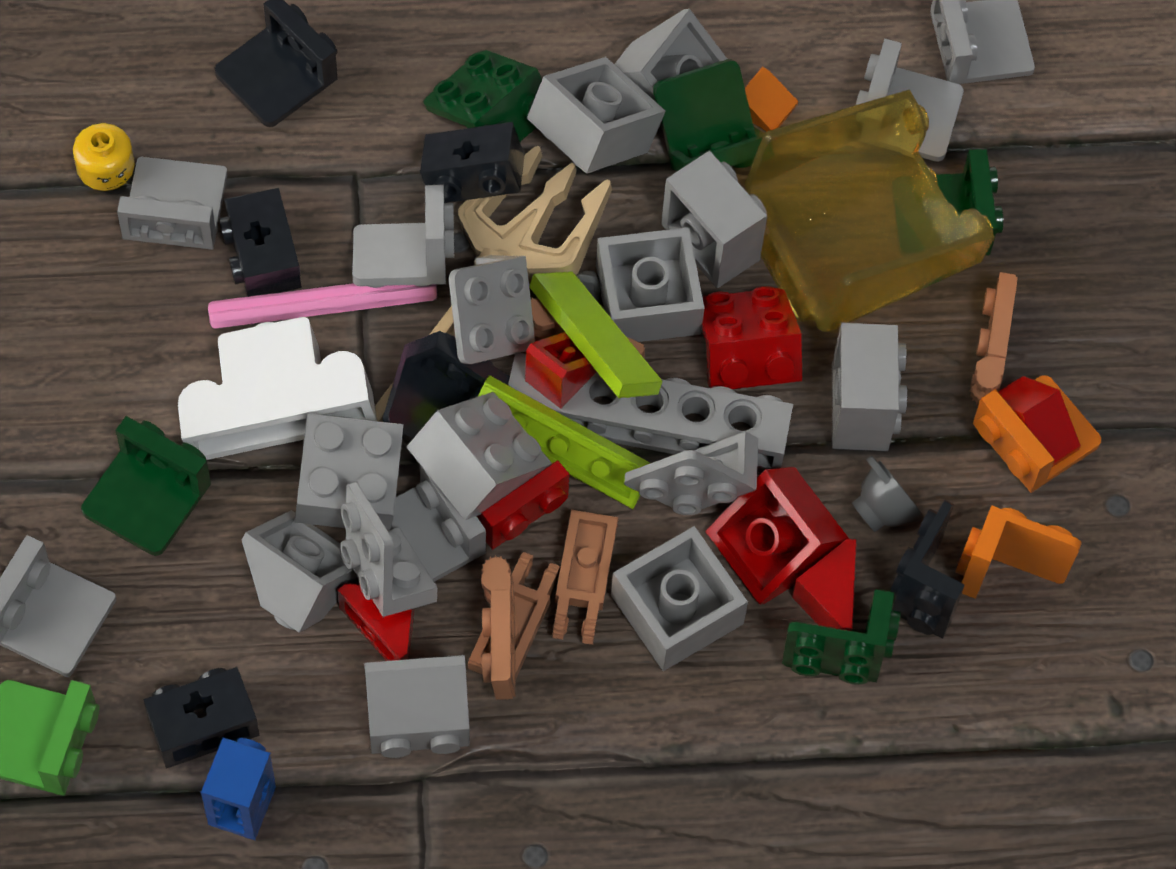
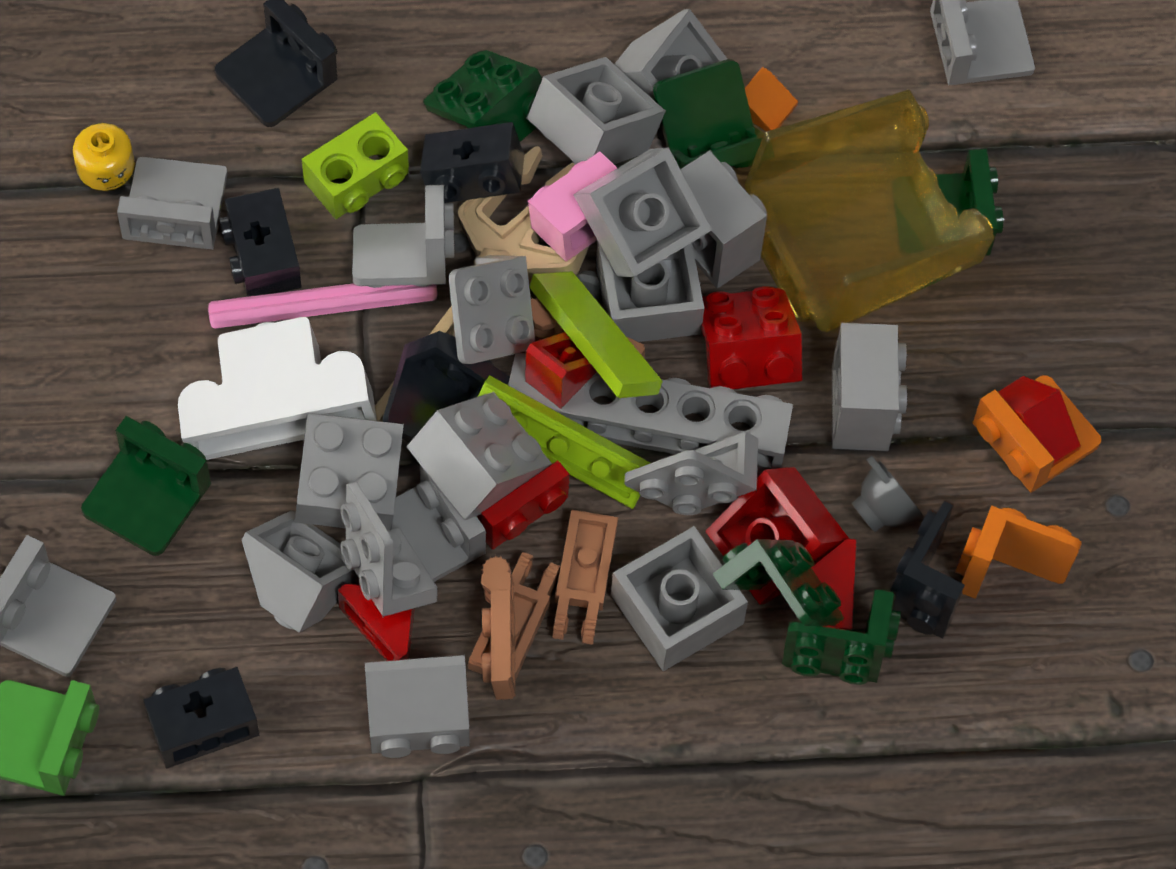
(239, 787): blue brick -> none
(349, 159): none -> lime brick
(557, 214): none -> bright pink brick
(642, 212): none -> light grey brick
(791, 571): none -> dark green bracket
(937, 96): light grey bracket -> none
(993, 341): nougat hinge -> none

